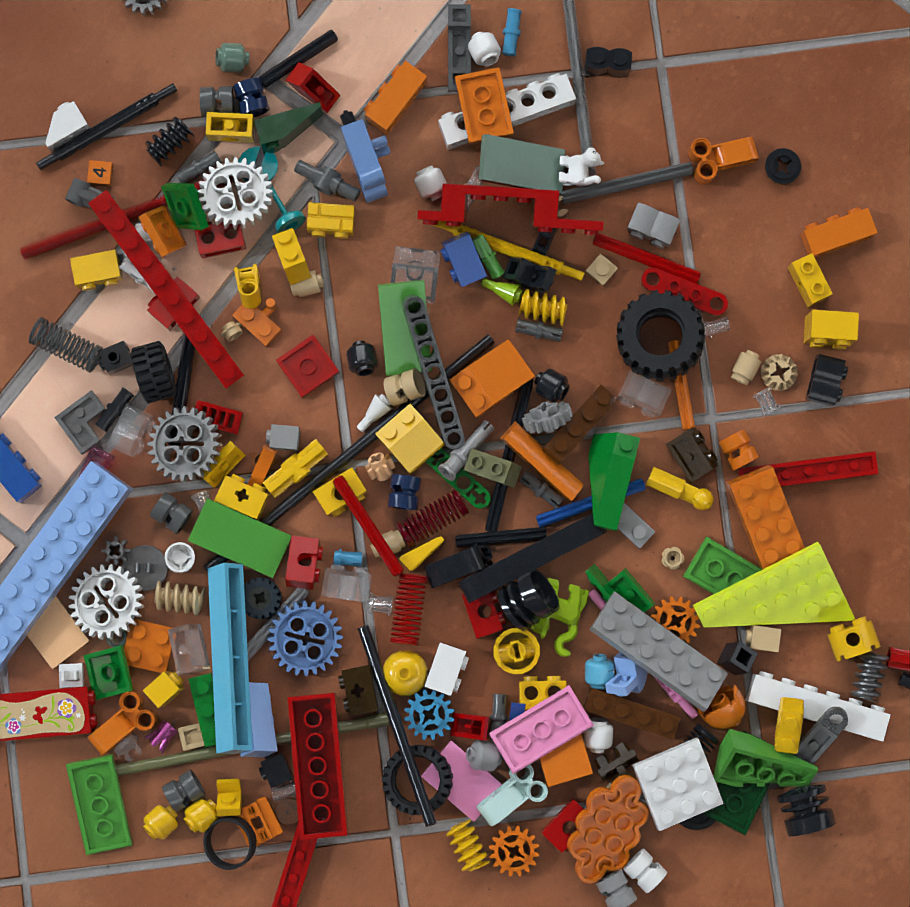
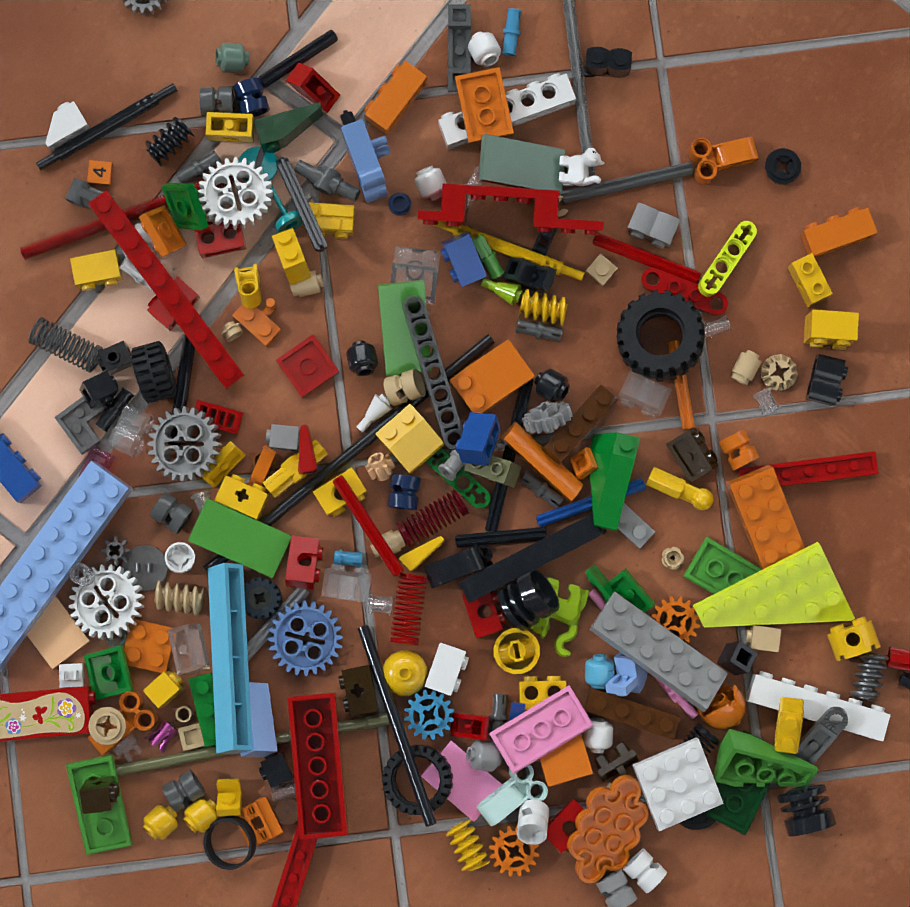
(83, 581): none -> clear bush
(99, 389): none -> black brick
(99, 733): none -> tan gear
(99, 794): none -> dark brown brick
(178, 716): none -> tan hinge
(301, 204): none -> black axle
(307, 460): none -> red slope
(399, 204): none -> dark blue plate
(478, 438): none -> blue brick
(532, 822): none -> white wheel
(583, 463): none -> orange tile
(727, 258): none -> neon yellow beam

